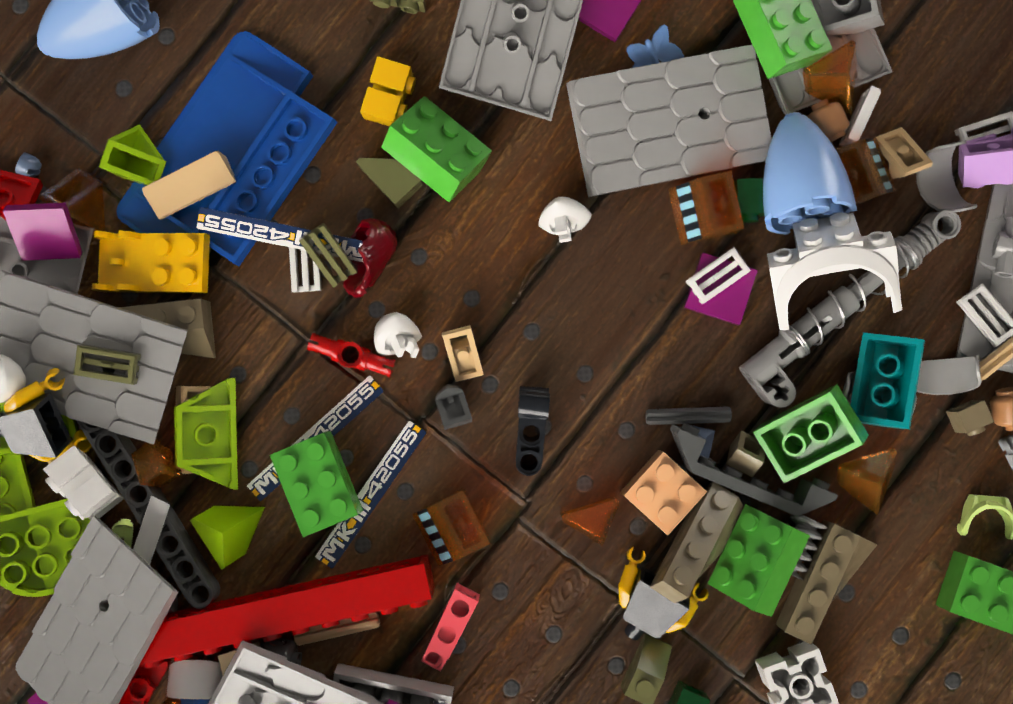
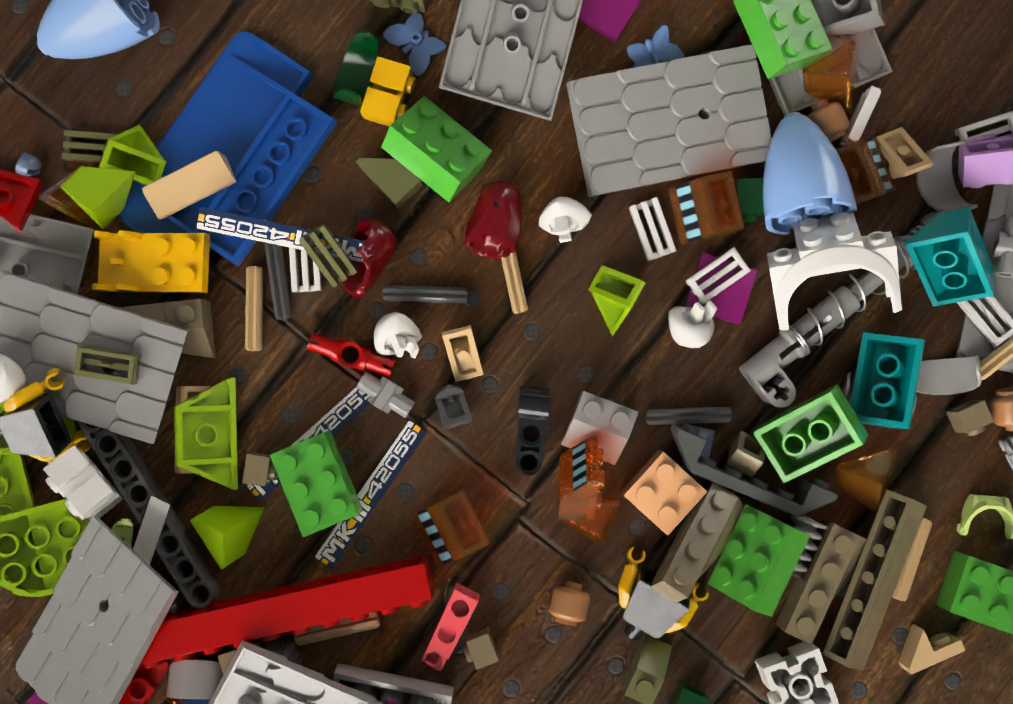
(43, 231): magenta tile -> none
(69, 145): none -> olive tile
(99, 191): none -> lime slope
(155, 465): clear orange brick -> none
(254, 308): none -> tan axle
(259, 469): none -> dark tan plate
(278, 281): none -> dark grey axle
(356, 68): none -> dark green piece
(385, 394): none -> light grey axle
(417, 40): none -> medium blue piece
(425, 294): none -> dark grey axle
(481, 648): none -> dark tan plate
(492, 229): none -> dark red piece
(514, 284): none -> tan axle
(569, 604): none -> medium nougat head
(580, 480): none -> clear orange slope
(603, 419): none -> light grey slope
(615, 295): none -> lime slope
(644, 206): none -> white tile
(693, 325): none -> white piece
(874, 580): none -> dark tan brick
(909, 570): none -> tan axle
(921, 653): none -> tan slope
(952, 259): none -> teal slope

